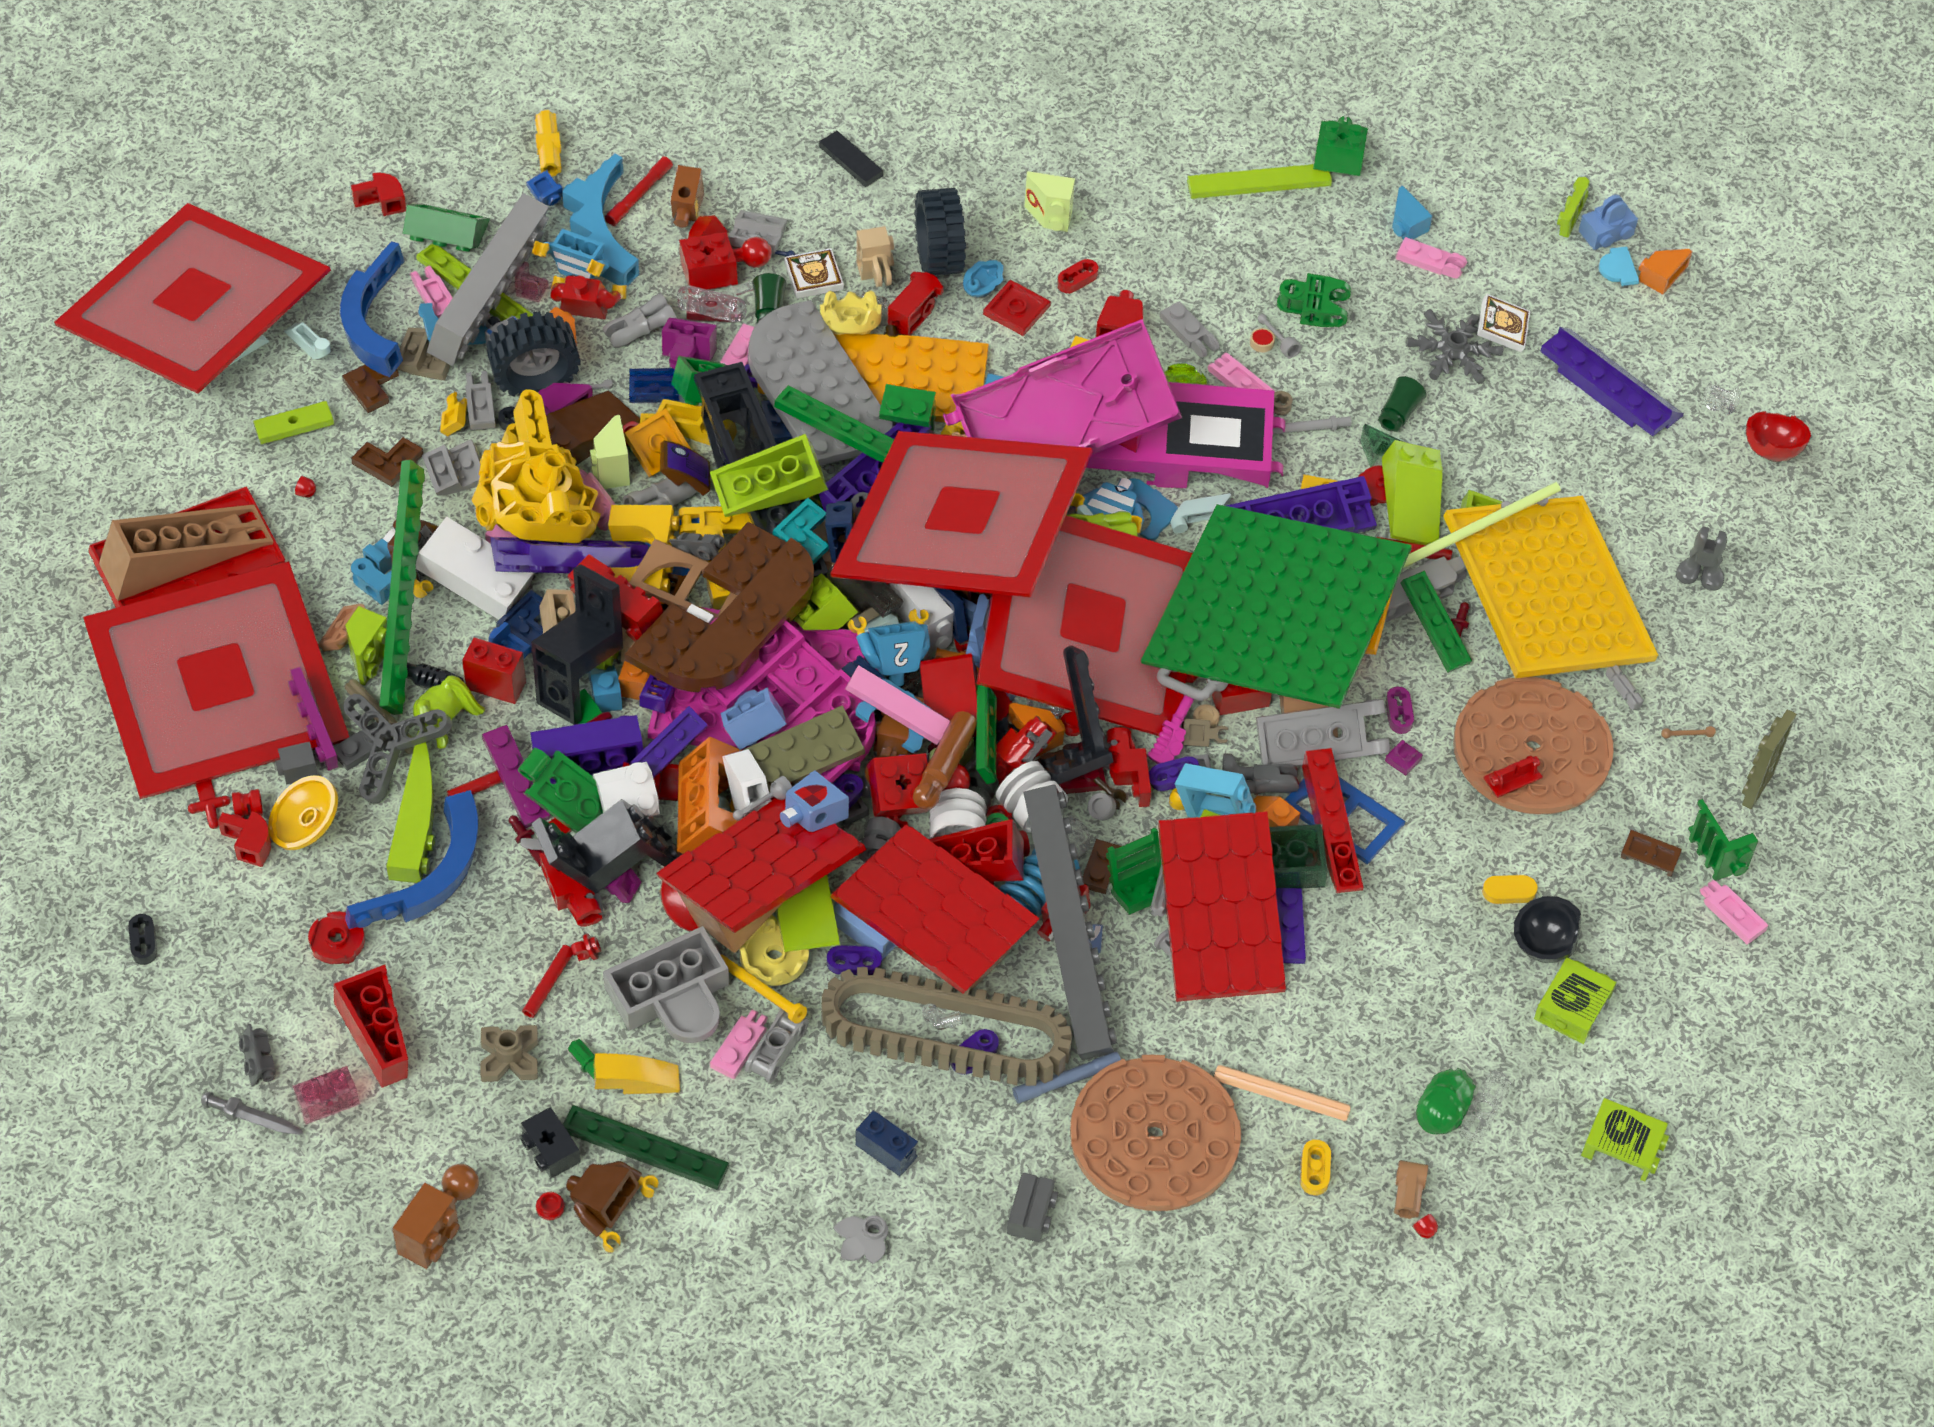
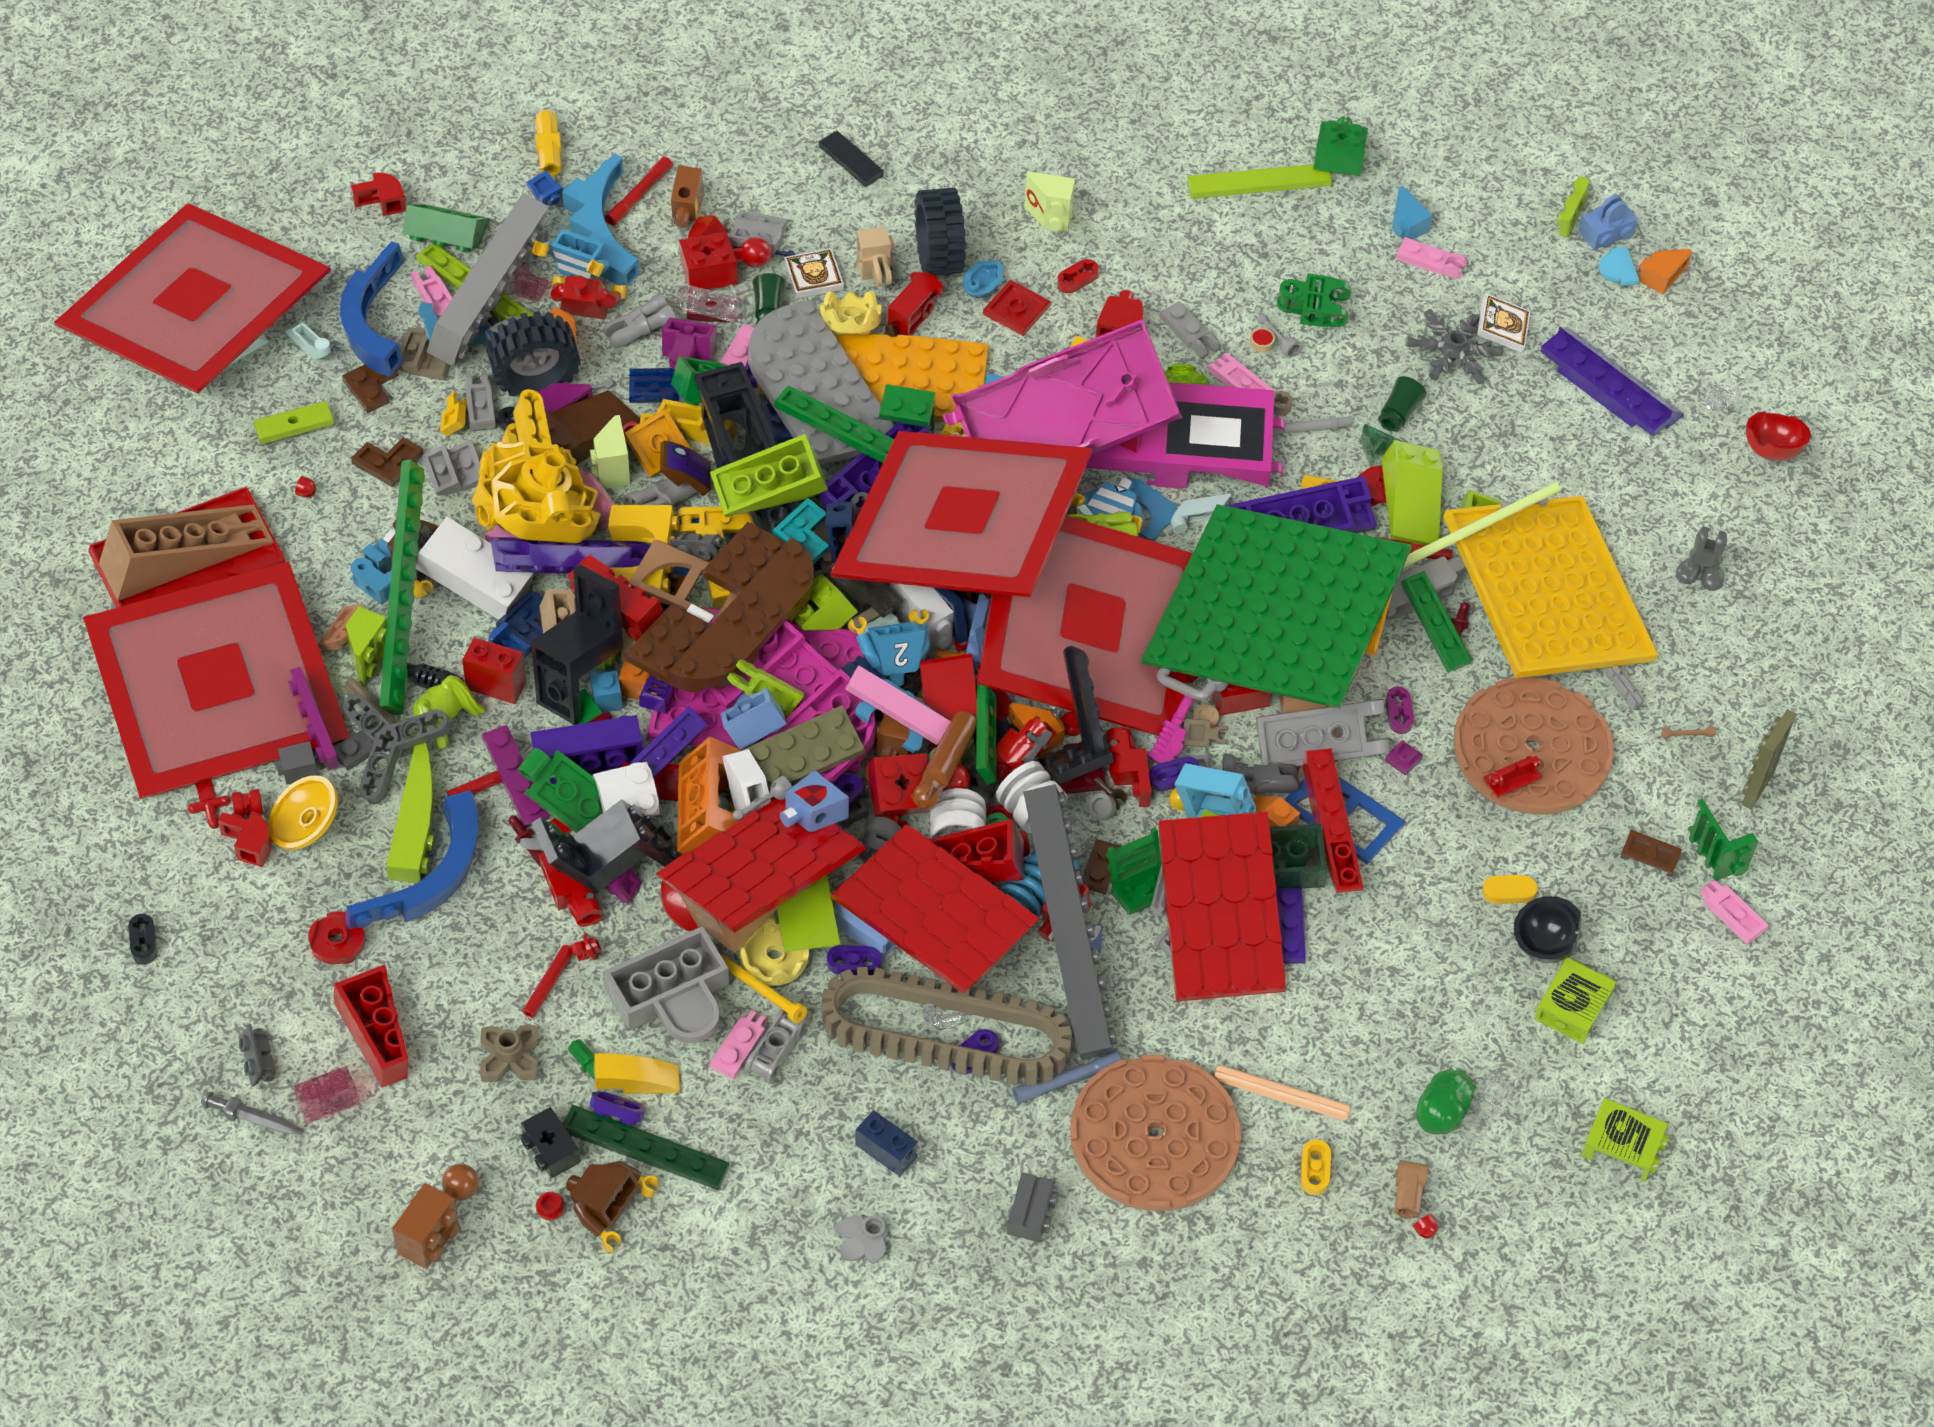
(609, 1104): none -> dark purple plate
(785, 694): none -> lime hinge

